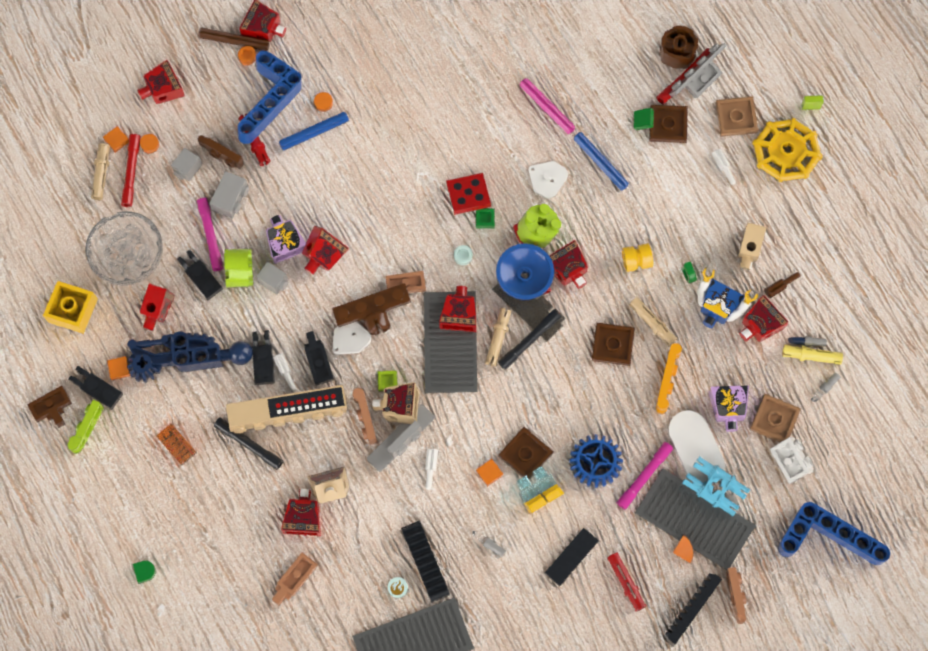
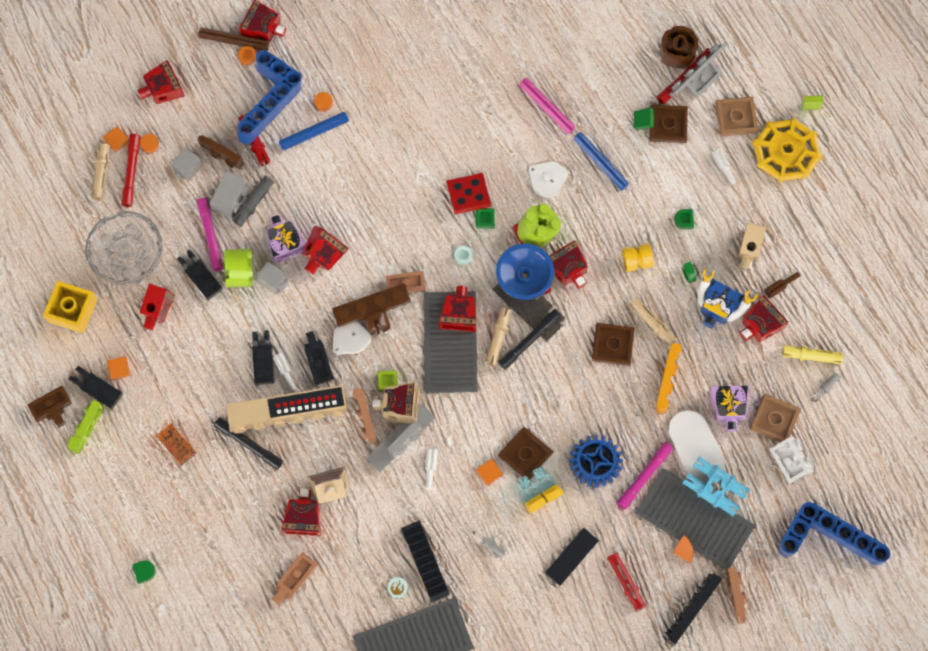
(194, 347): dark blue arm -> none
(249, 206): none -> dark grey pin
(684, 219): none -> green tile
(807, 341): piece -> none

